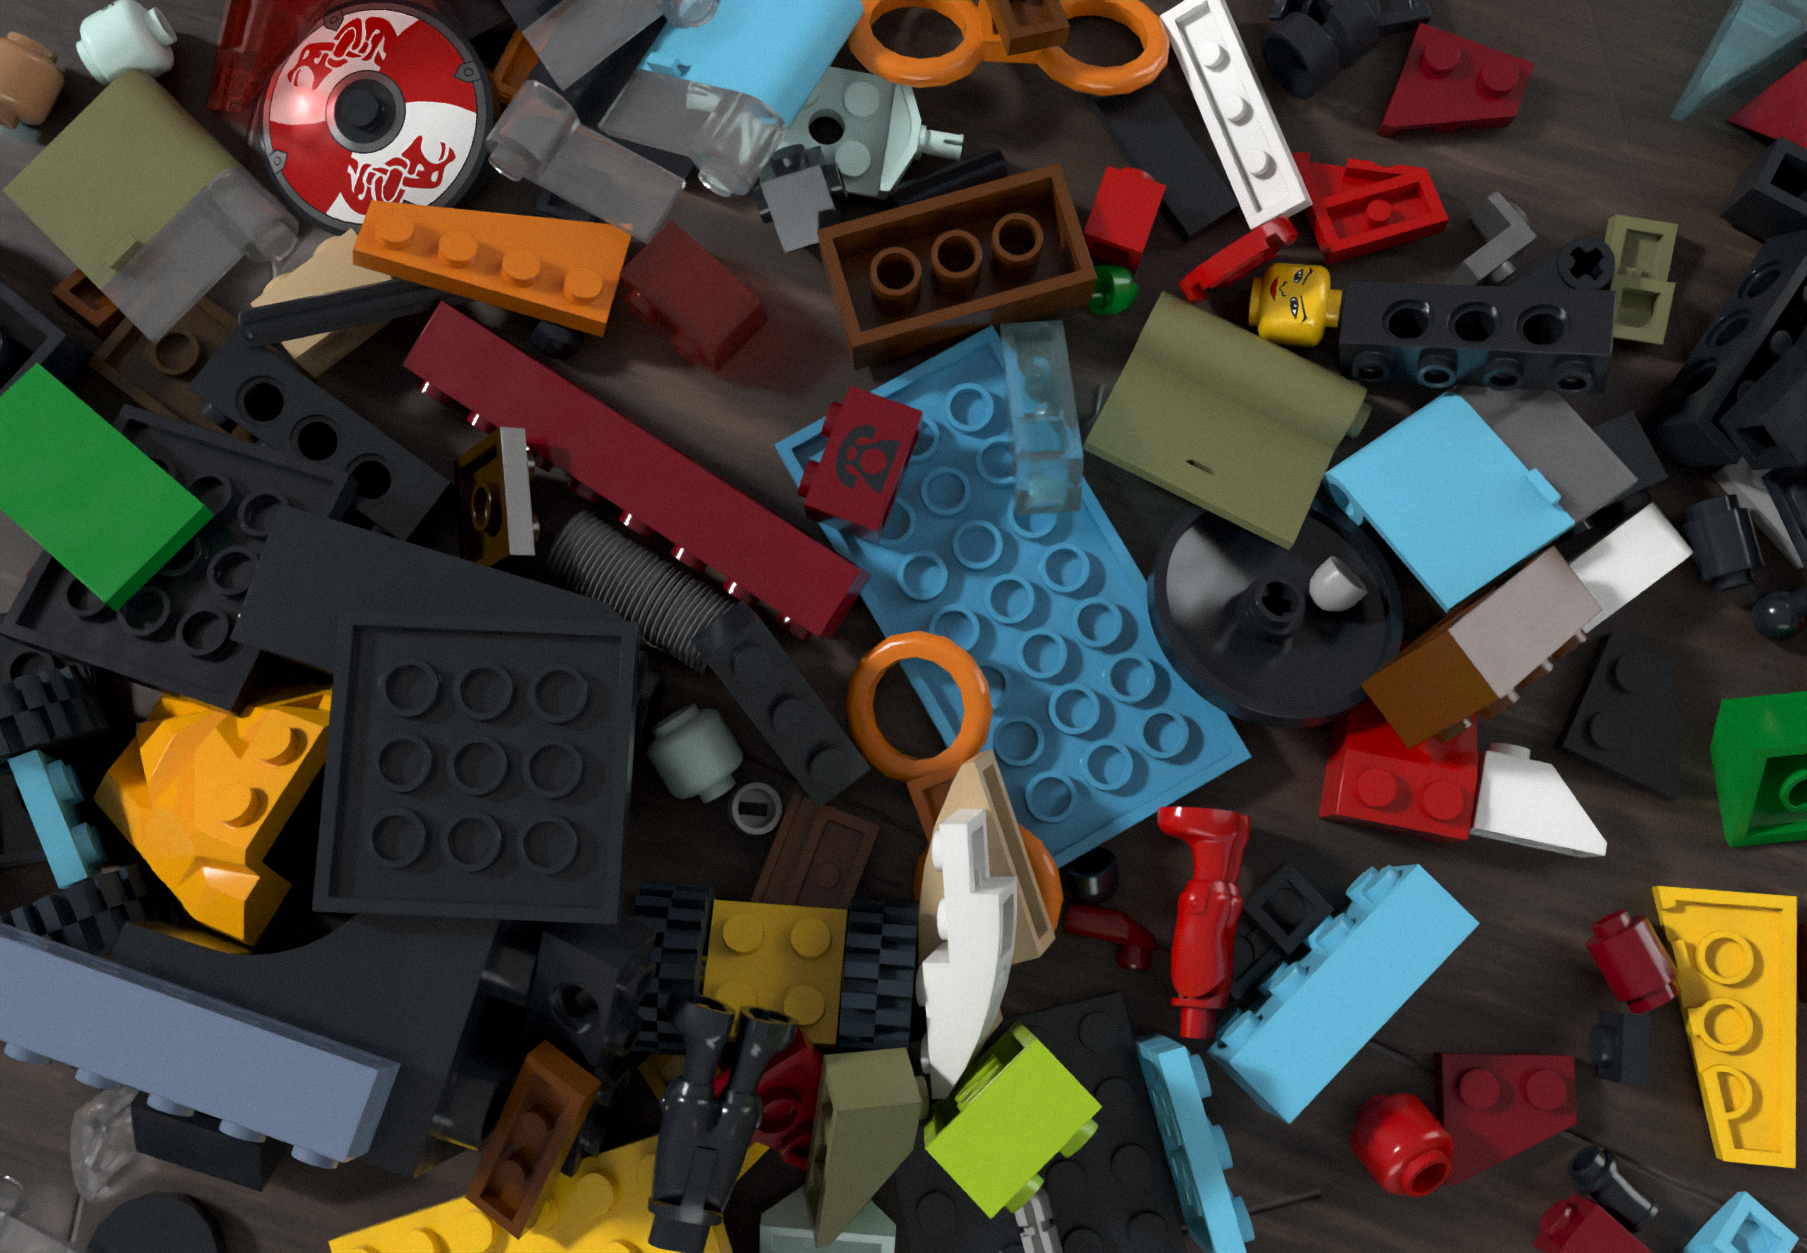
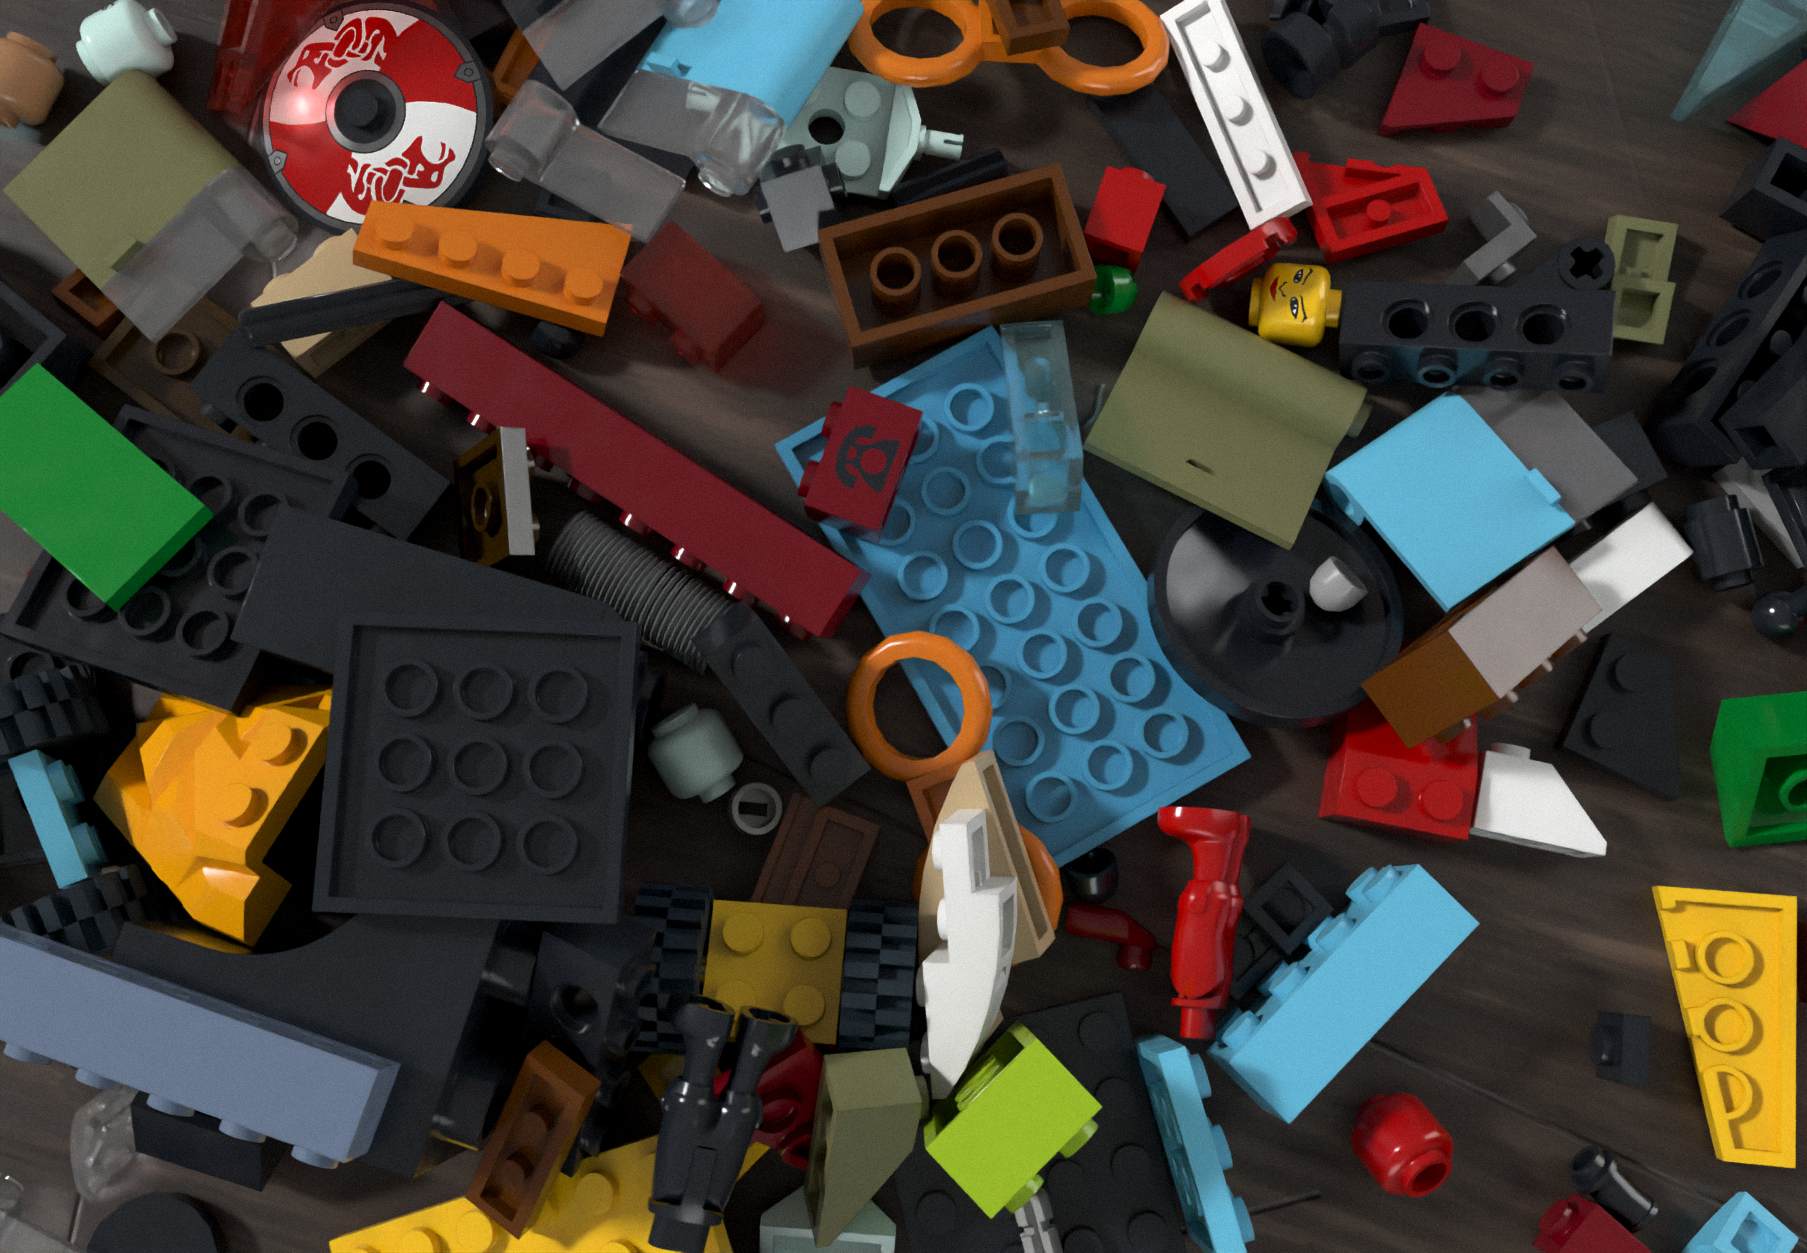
(1501, 1104): dark red wing -> none
(1633, 961): dark red brick -> none

